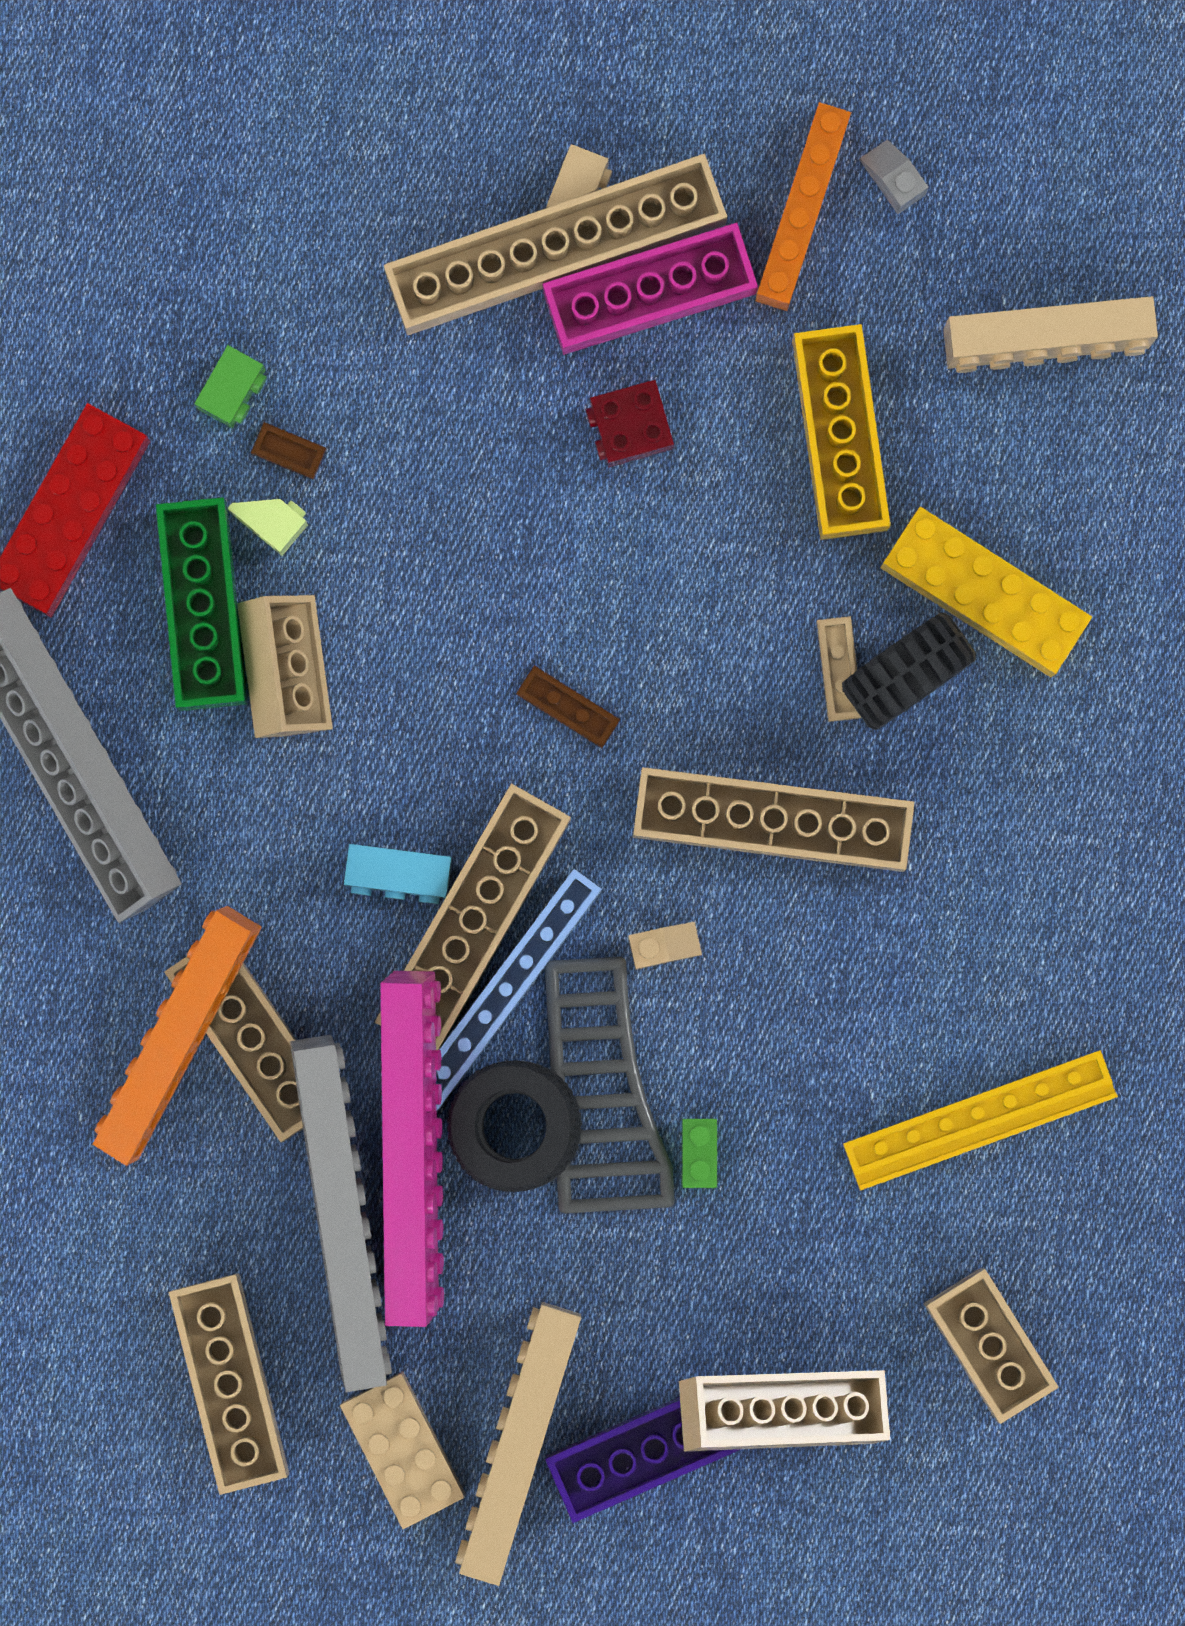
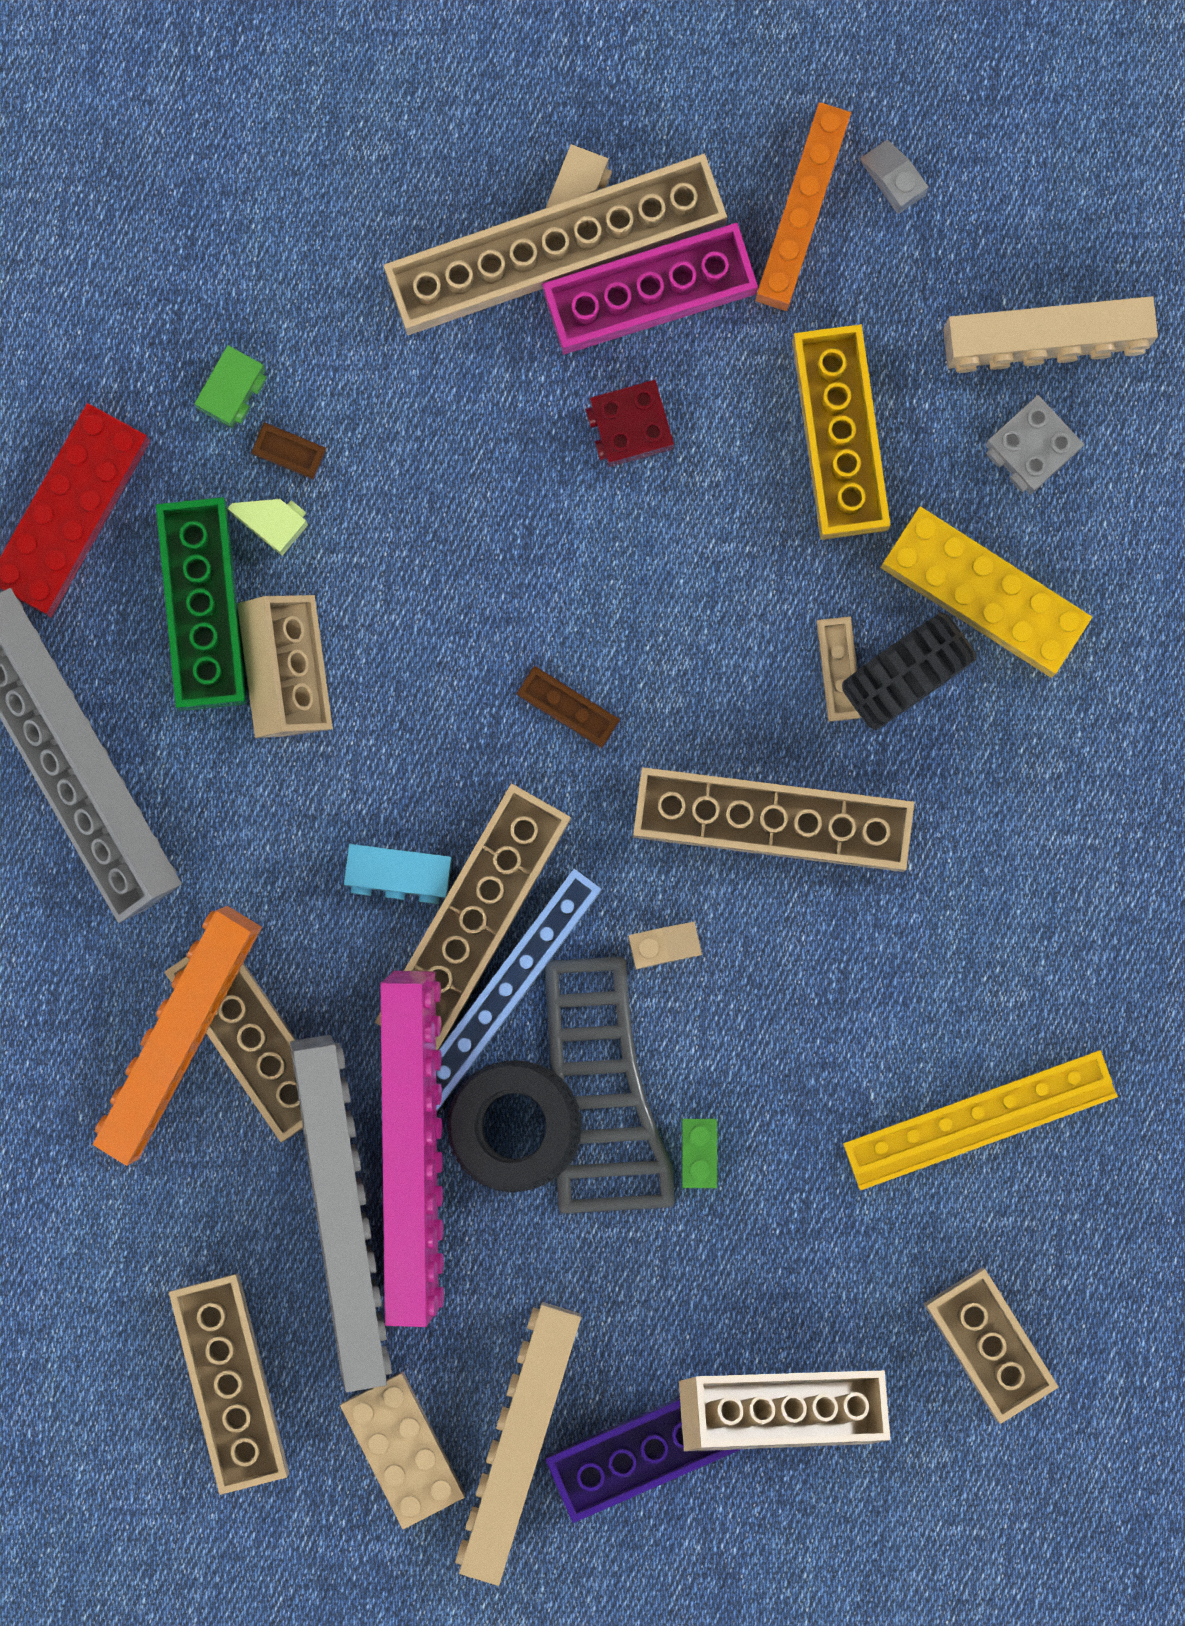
(1033, 445): none -> light grey brick

